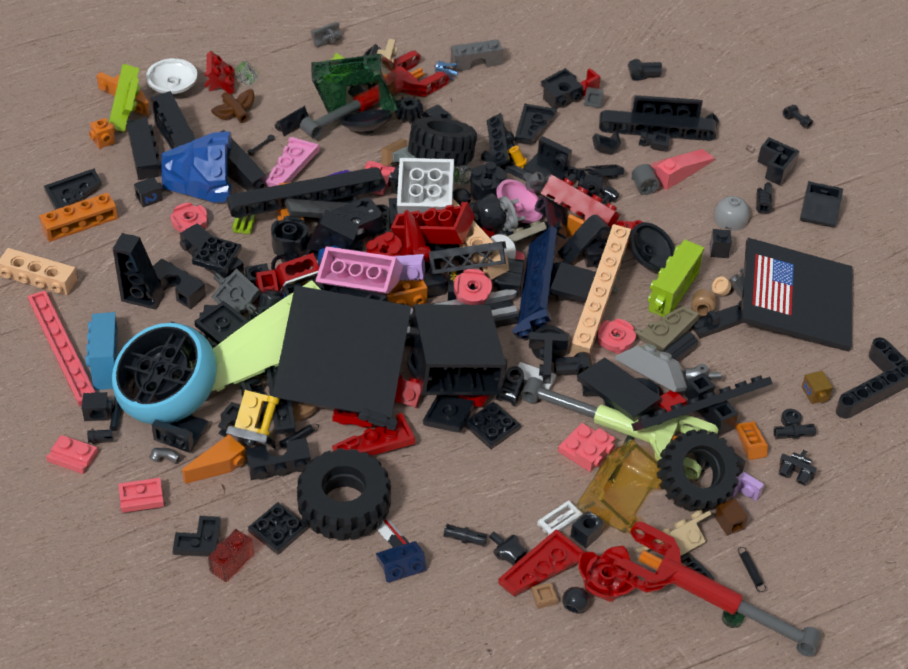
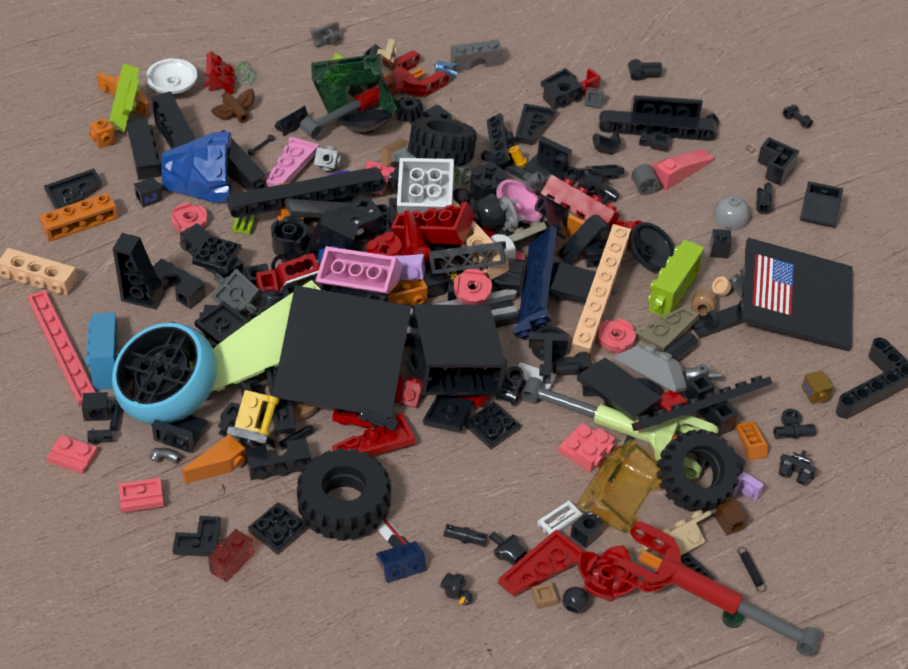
(322, 158): none -> light grey brick
(453, 588): none -> black animal

